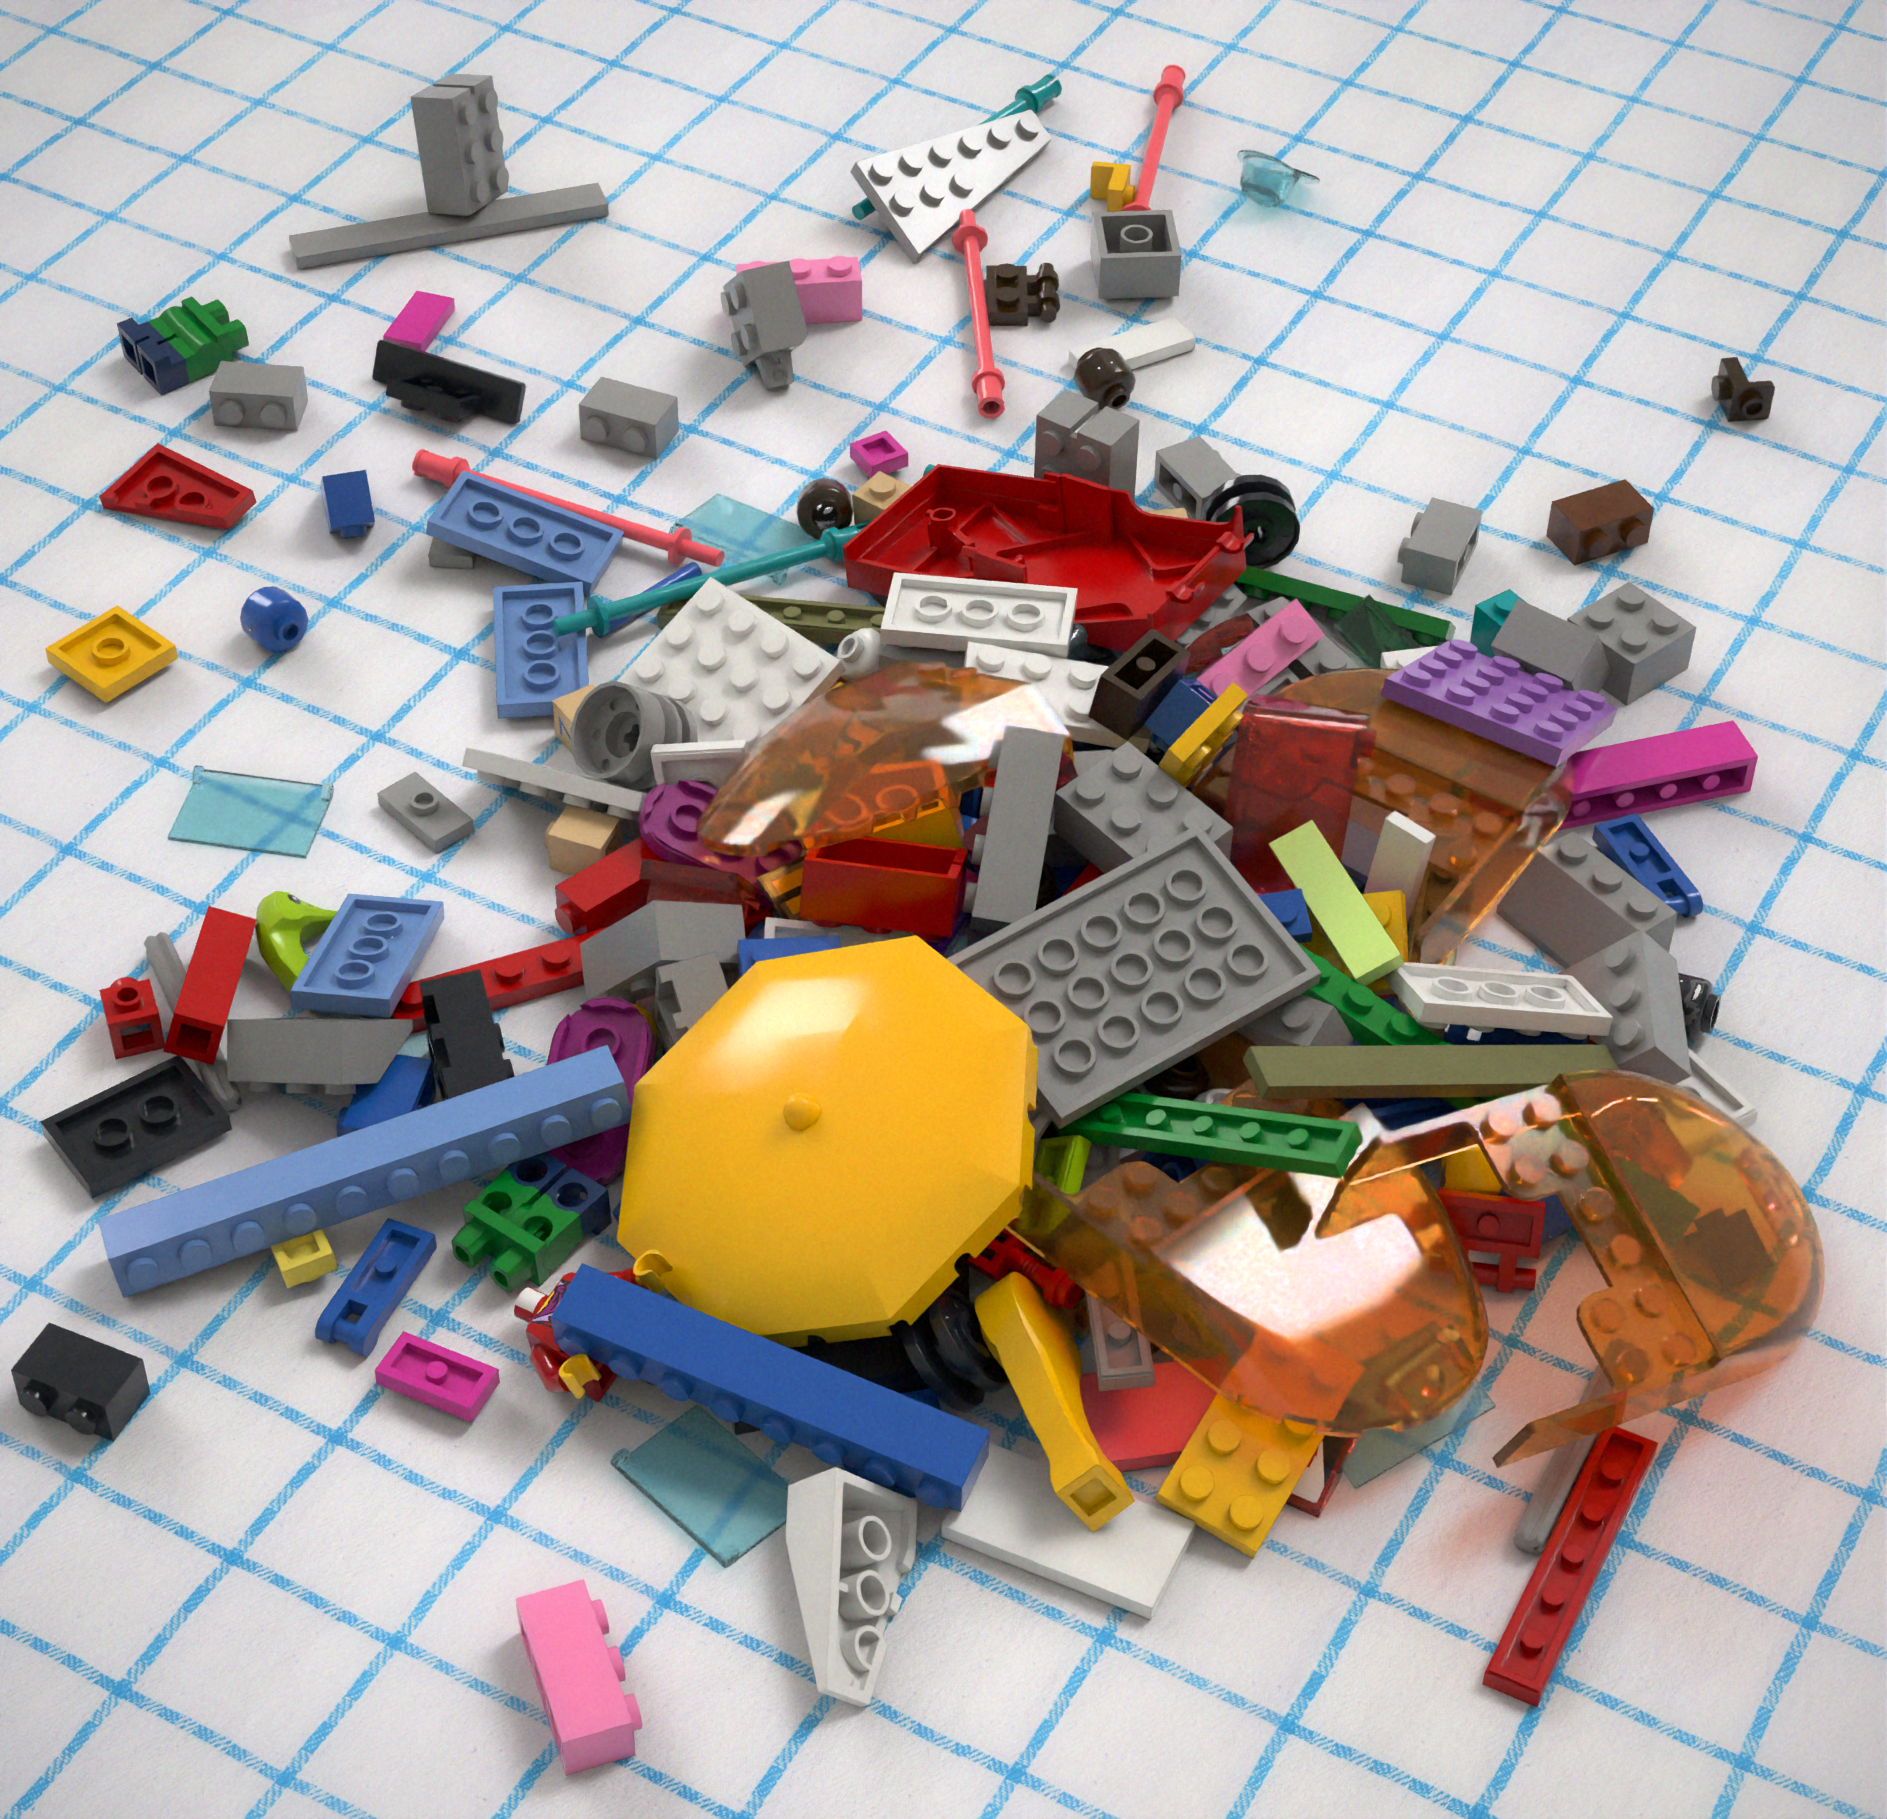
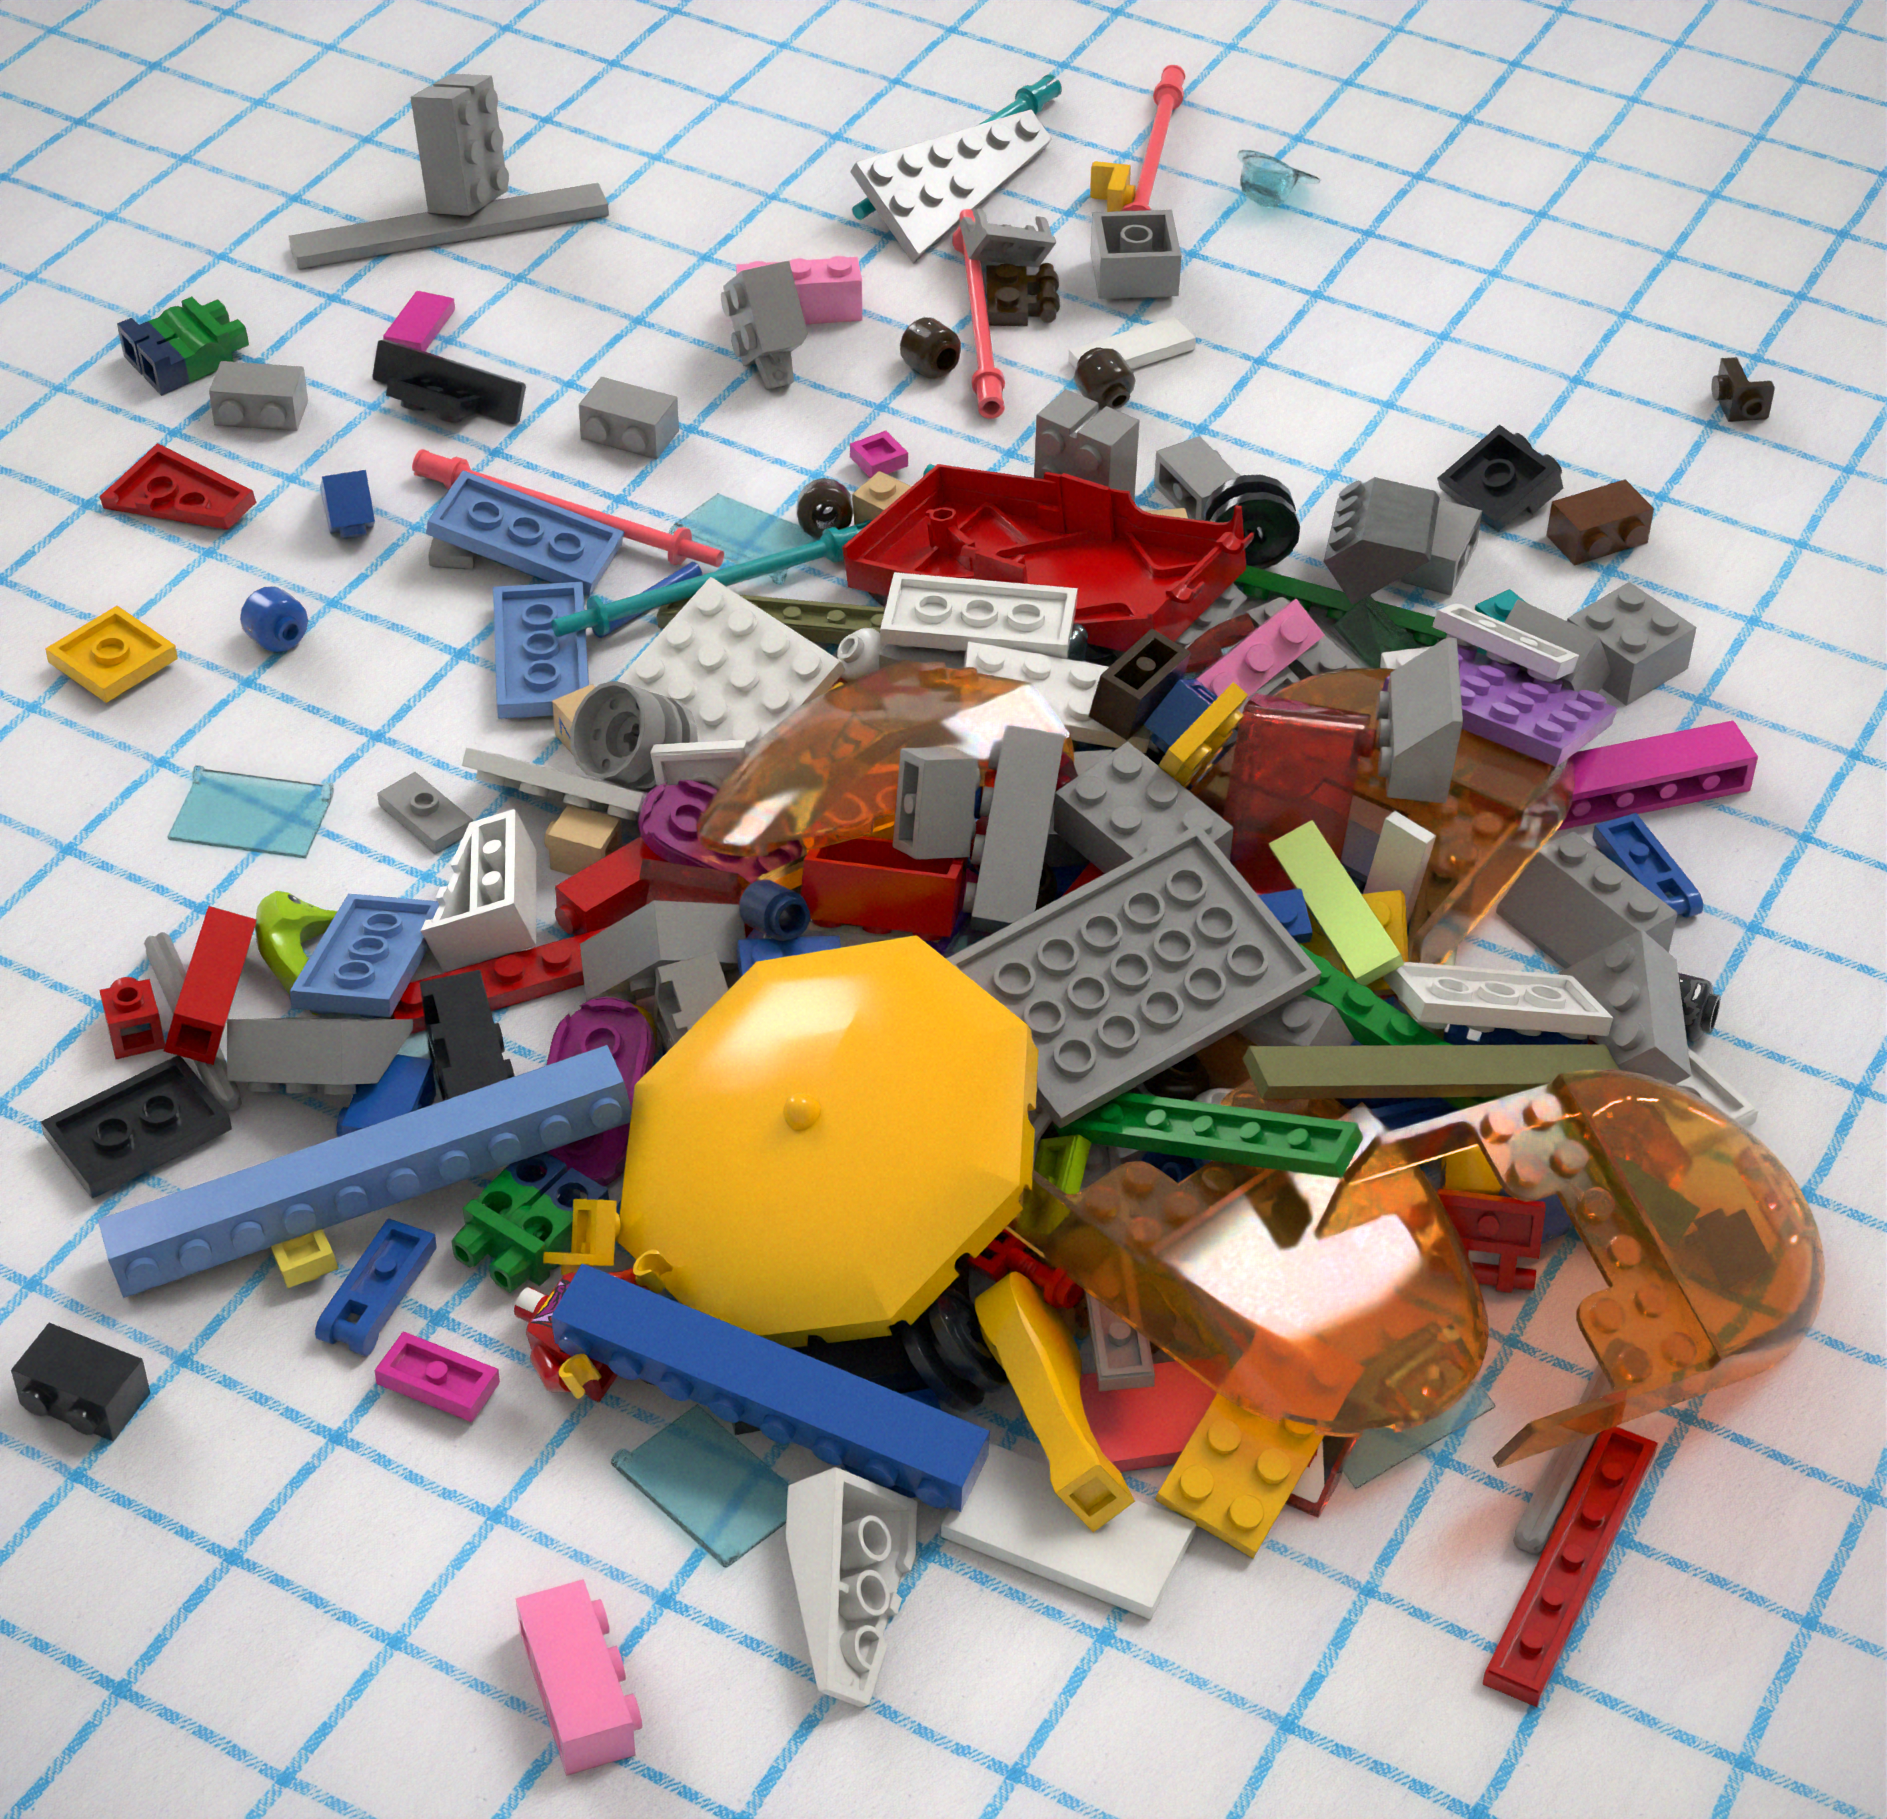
(490, 896): none -> white wedge
(593, 1236): none -> yellow bracket
(774, 910): none -> dark blue brick
(930, 347): none -> dark brown head
(935, 802): none -> light grey brick
(1005, 242): none -> light grey hinge
(1379, 534): none -> dark grey slope
(1421, 725): none -> light grey slope
(1502, 478): none -> black plate
(1505, 642): none -> white plate

